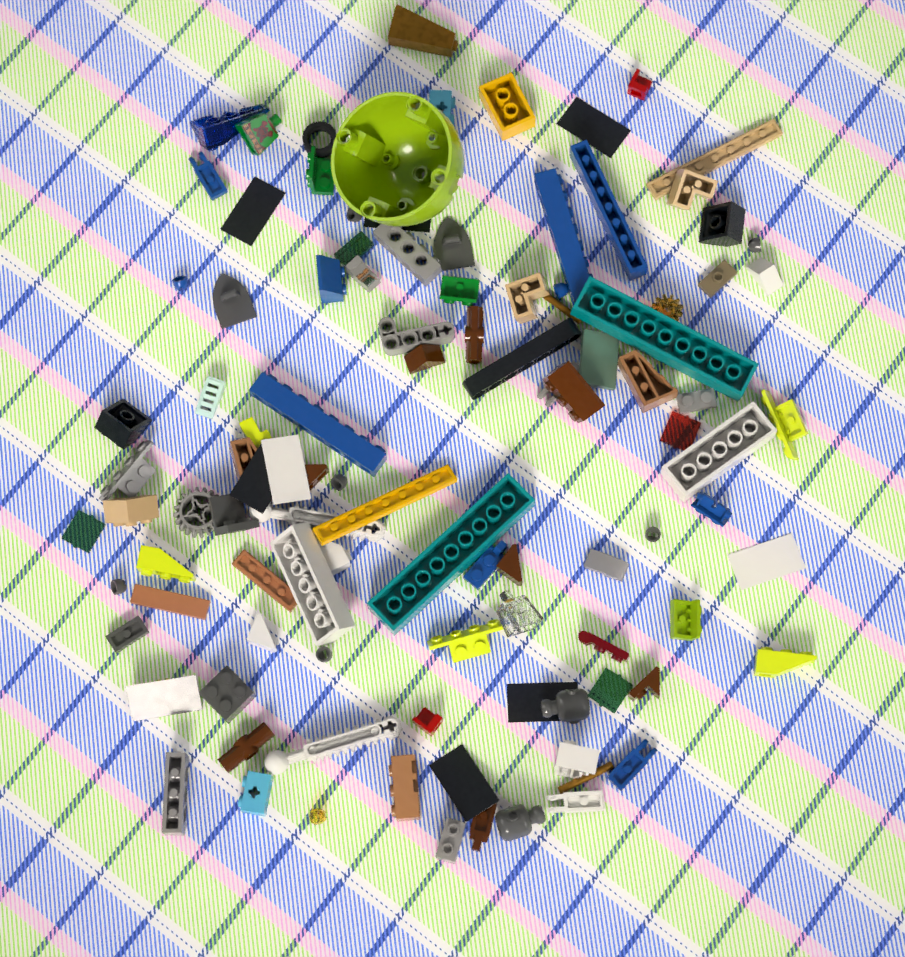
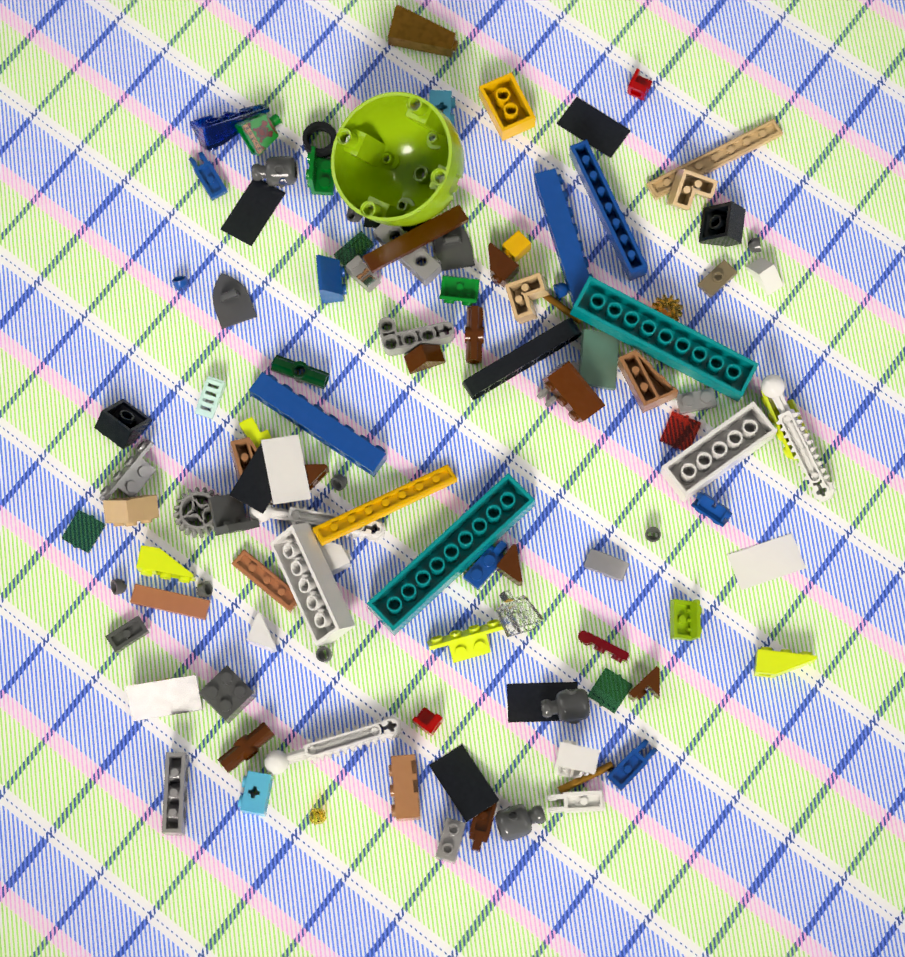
(204, 589): none -> dark grey hinge
(277, 171): none -> dark grey piece
(311, 375): none -> dark green piece
(415, 238): none -> reddish brown tile
(501, 266): none -> reddish brown slope
(516, 246): none -> yellow brick
(773, 387): none -> white gear

